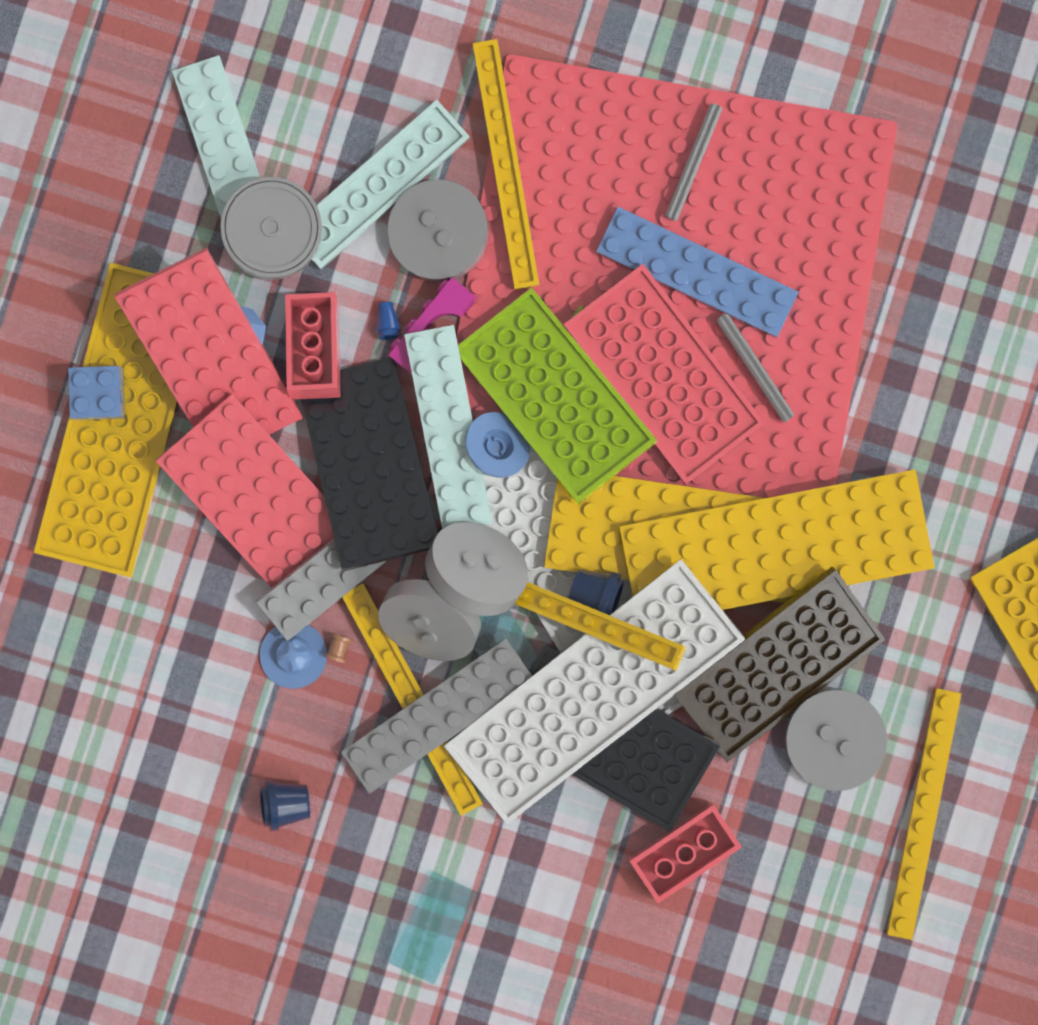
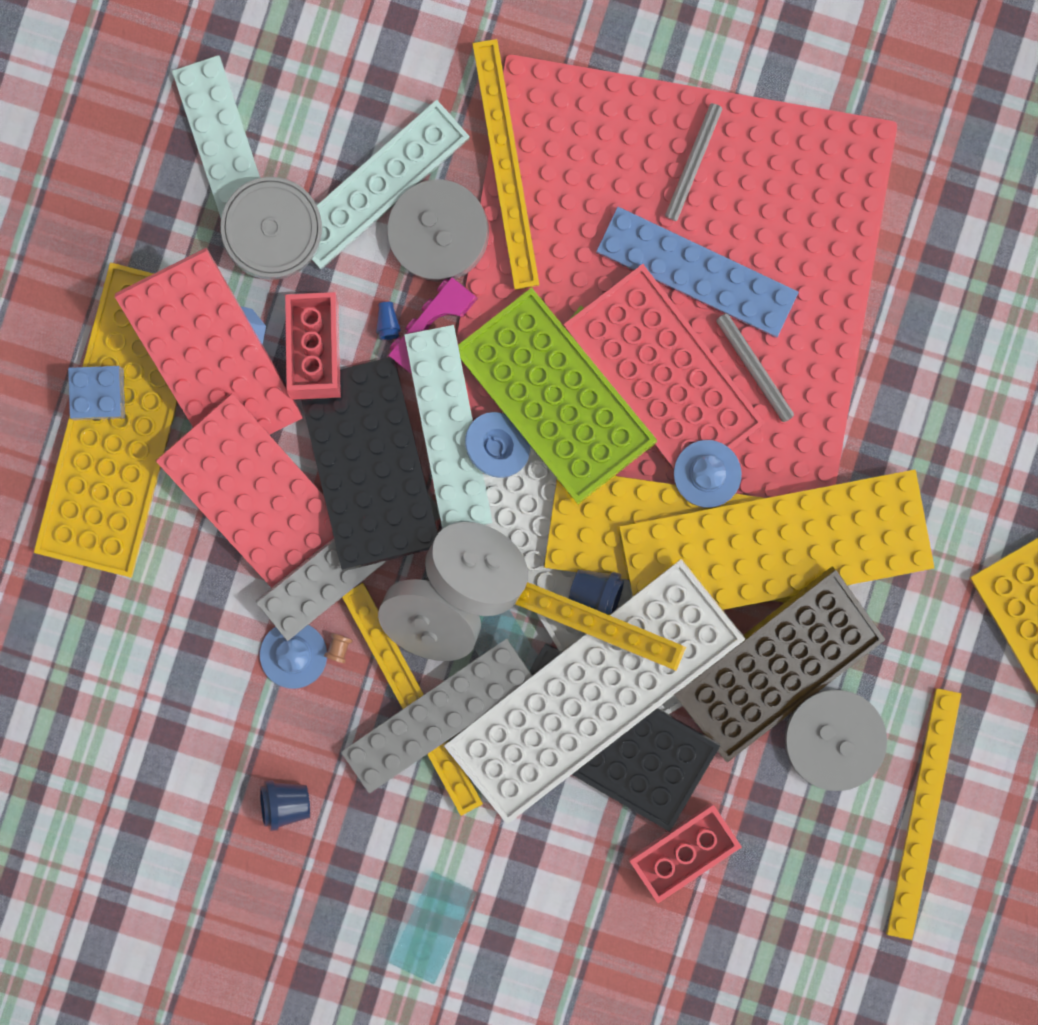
(707, 473): none -> medium blue hat

